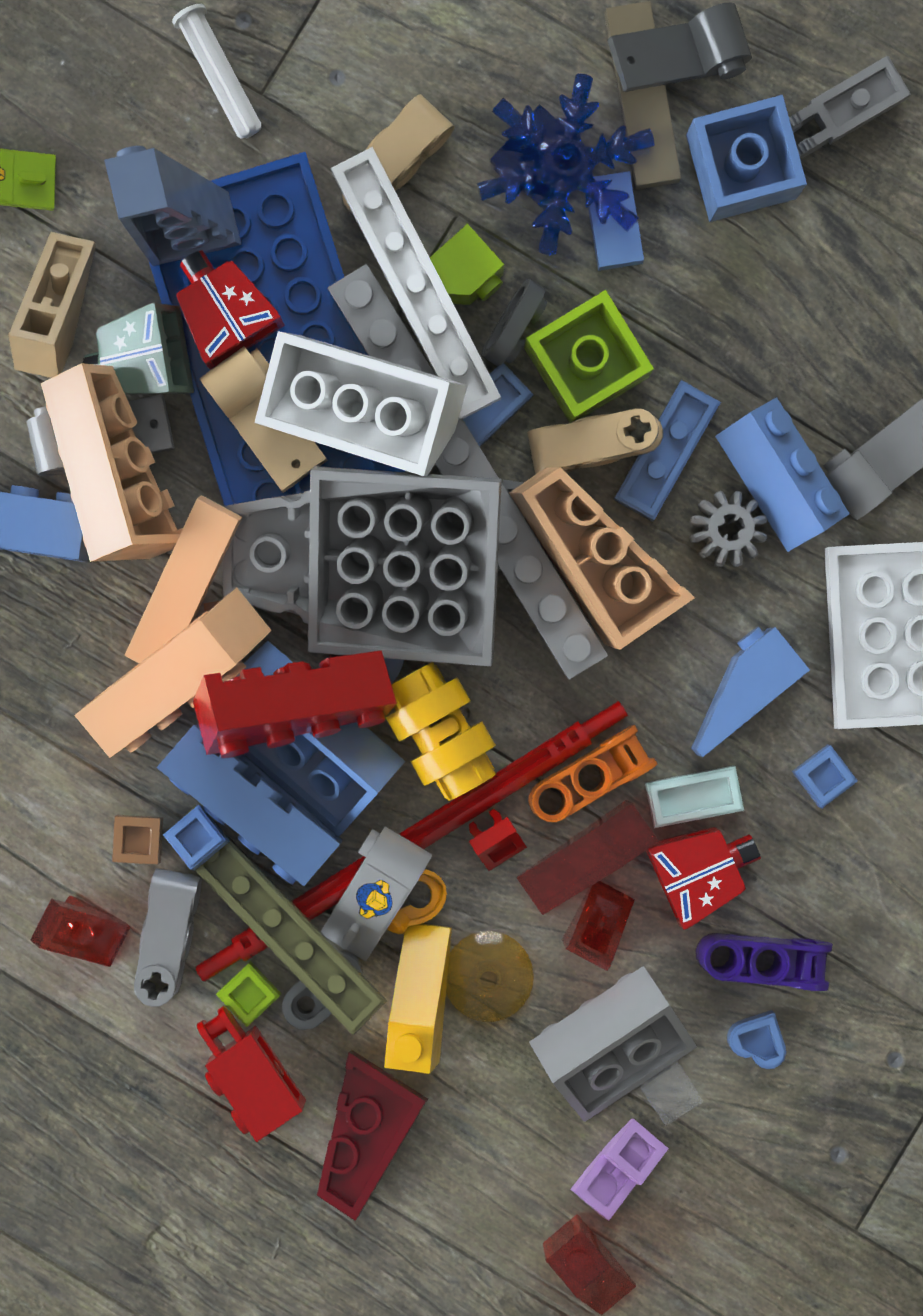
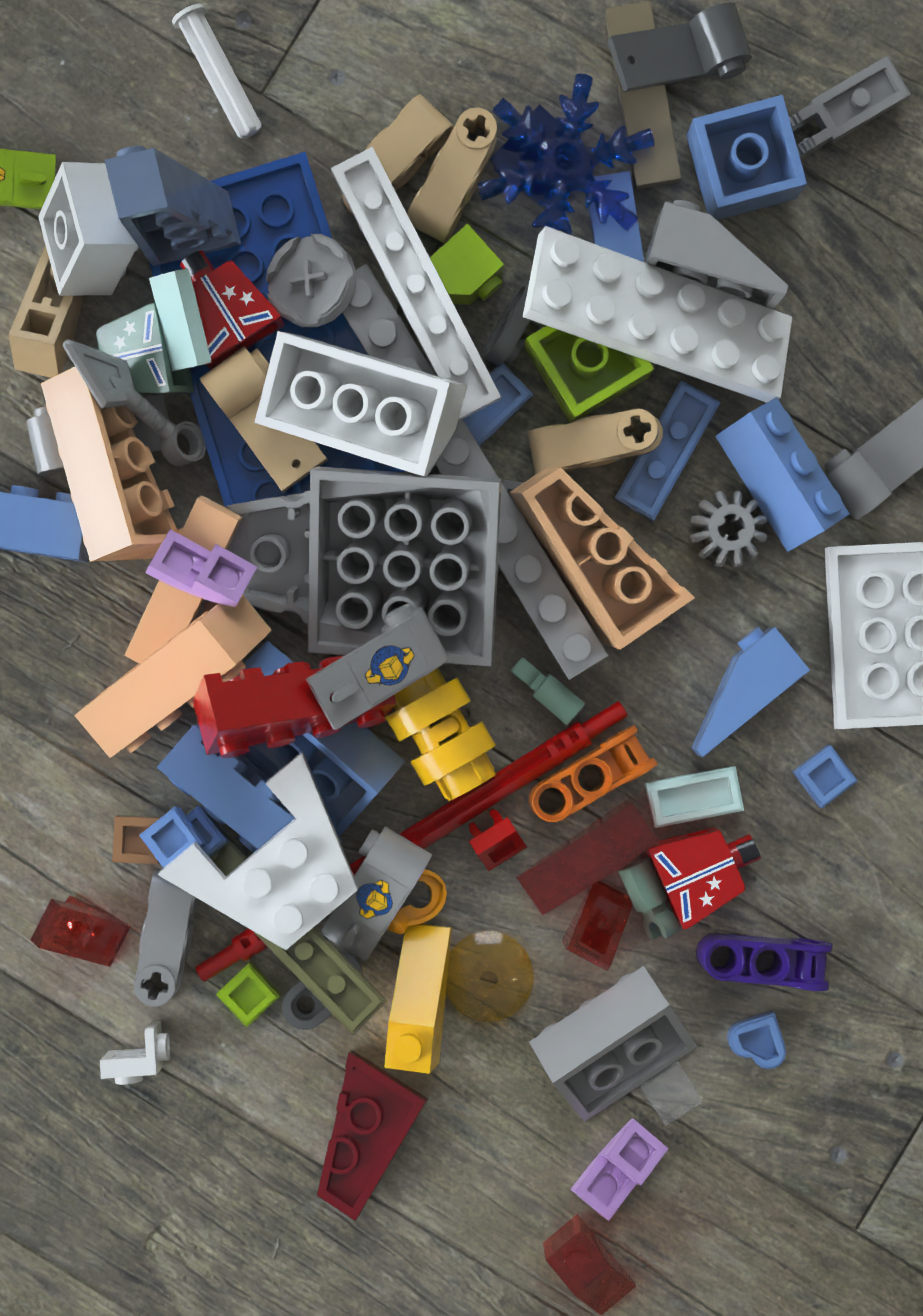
(83, 231): none -> white brick
(113, 386): none -> light grey piece
(131, 1065): none -> white bracket
(171, 836): none -> medium blue tile
(180, 319): none -> light aqua tile
(202, 573): none -> lavender slope
(249, 1077): red brick -> none
(285, 882): none -> white wing
(311, 280): none -> light grey tile
(379, 667): none -> light grey door
(454, 175): none -> tan piece
(548, 691): none -> sand green bar
(649, 898): none -> sand green bar
(657, 315): none -> white plate
(706, 252): none -> light grey slope

